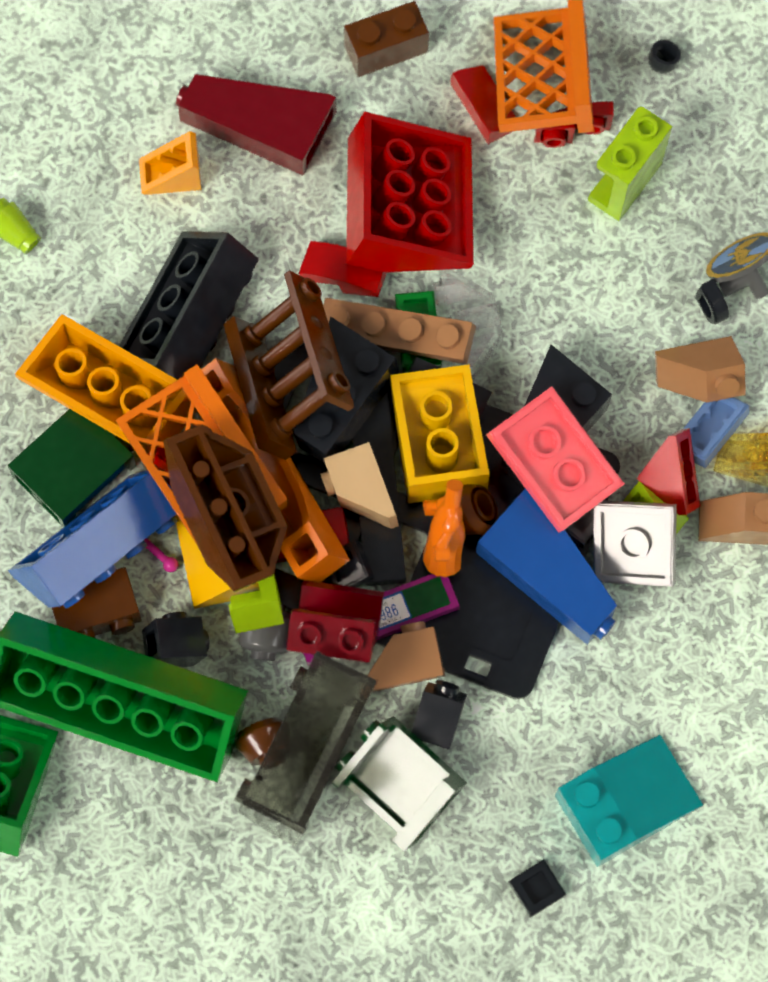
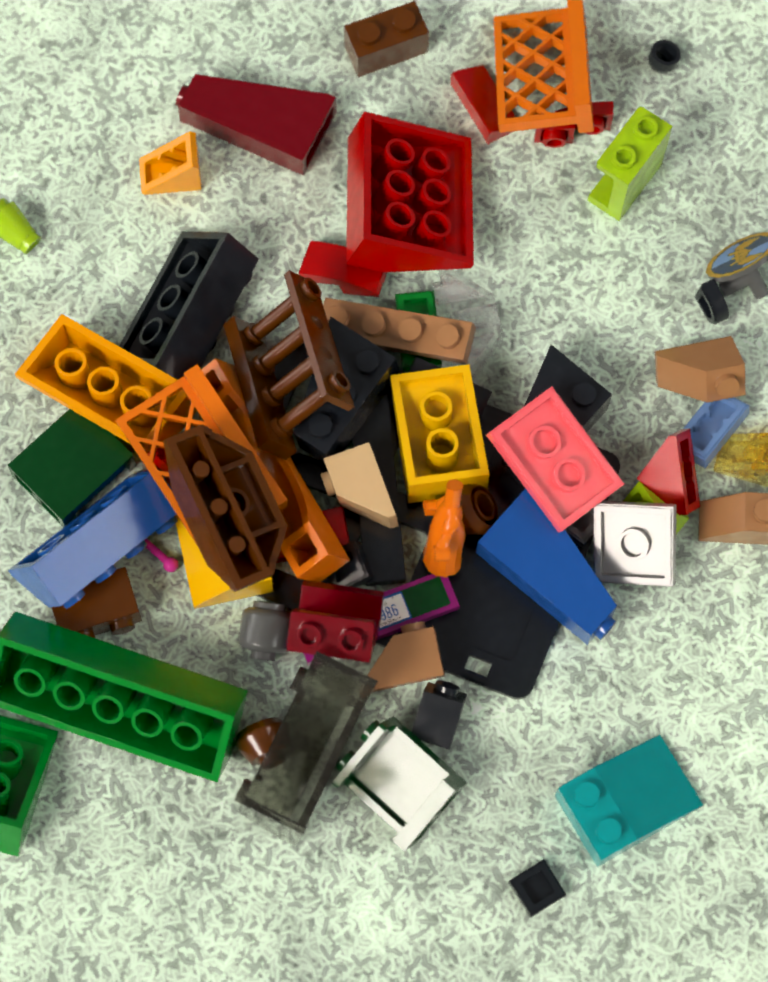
(176, 639): black brick -> none
(257, 608): lime panel -> none

